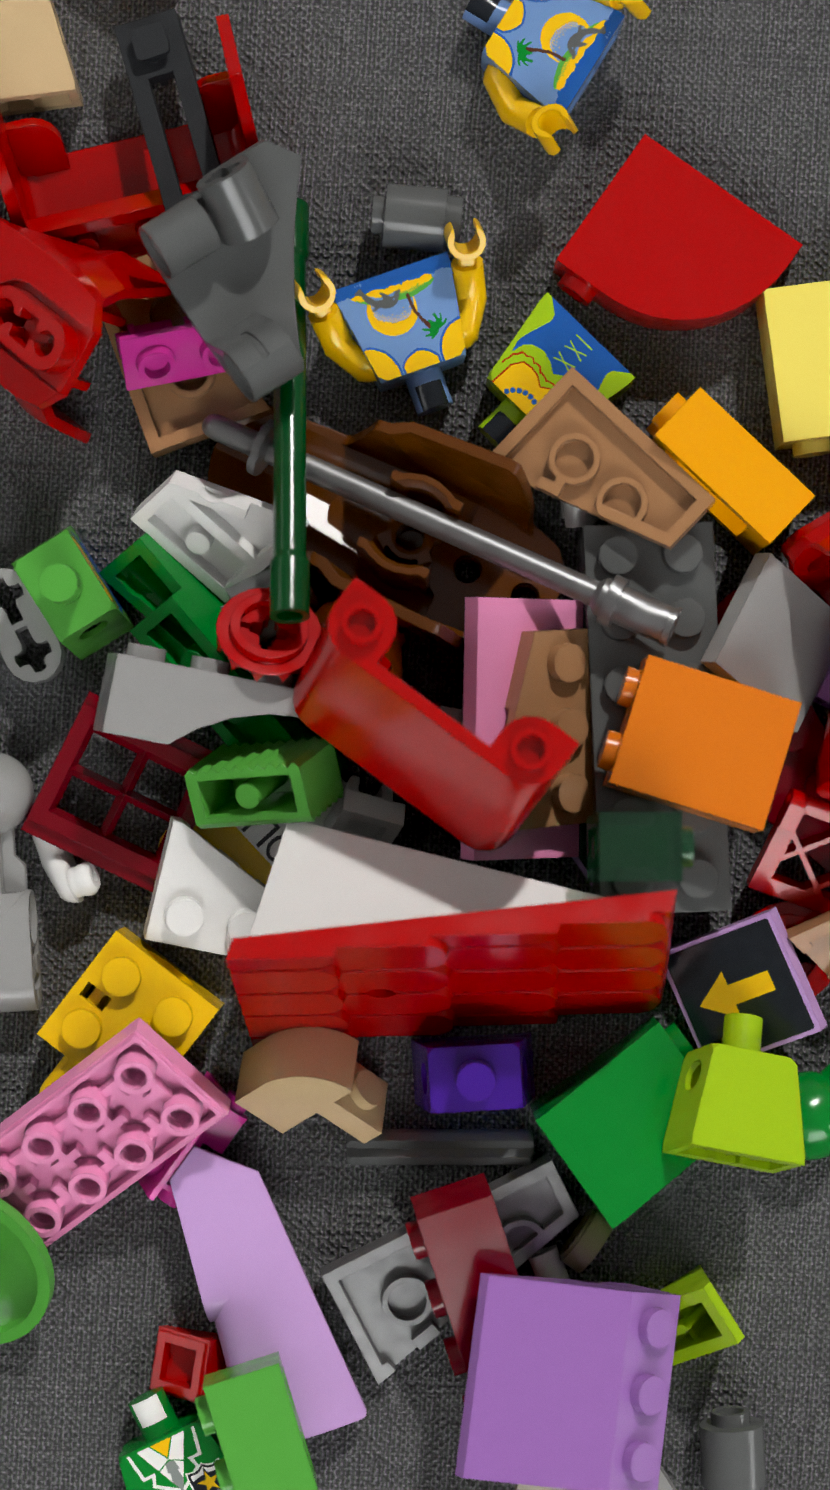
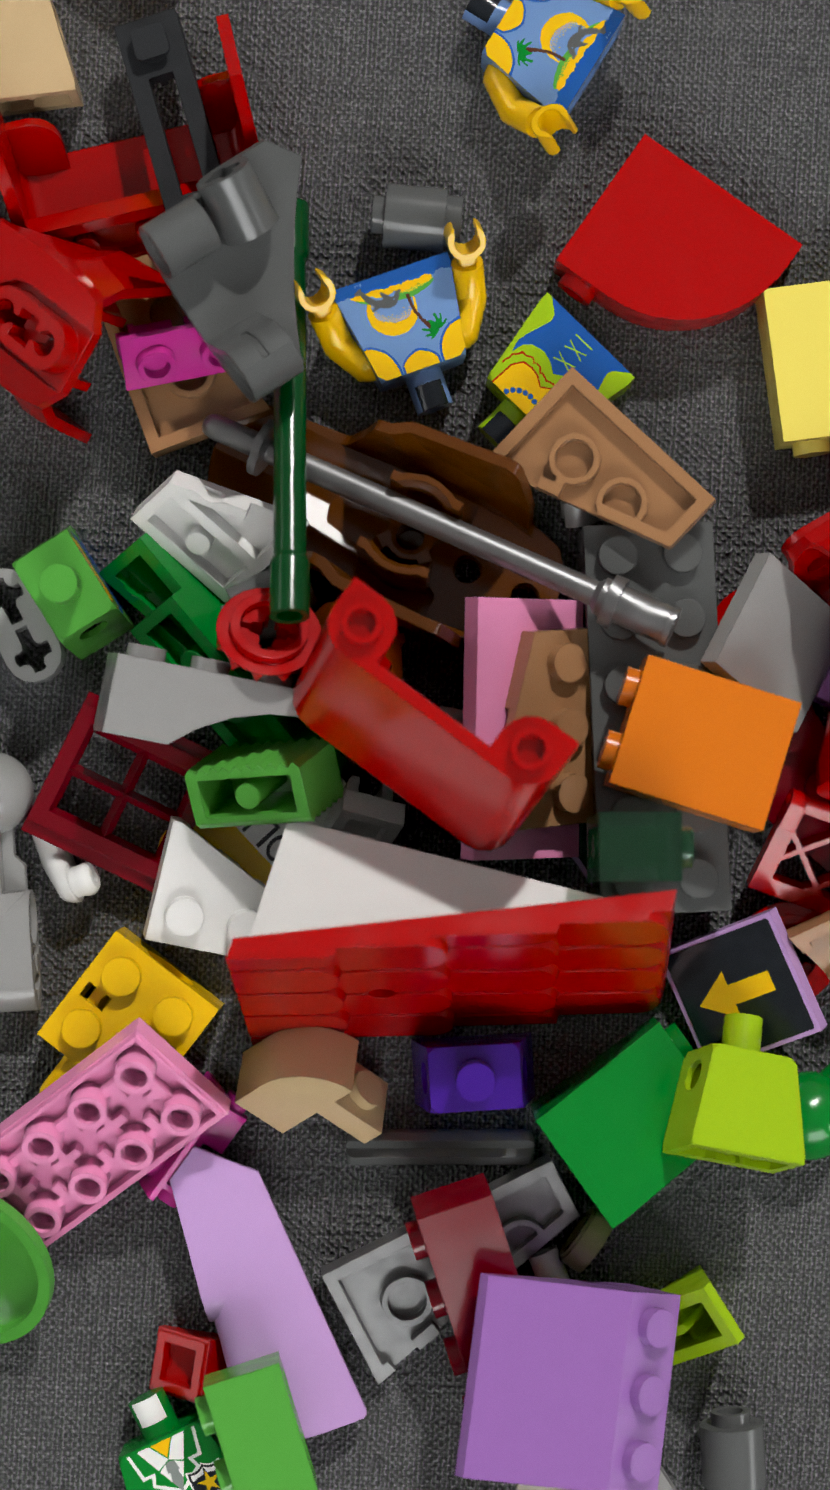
(750, 486): light orange window -> none

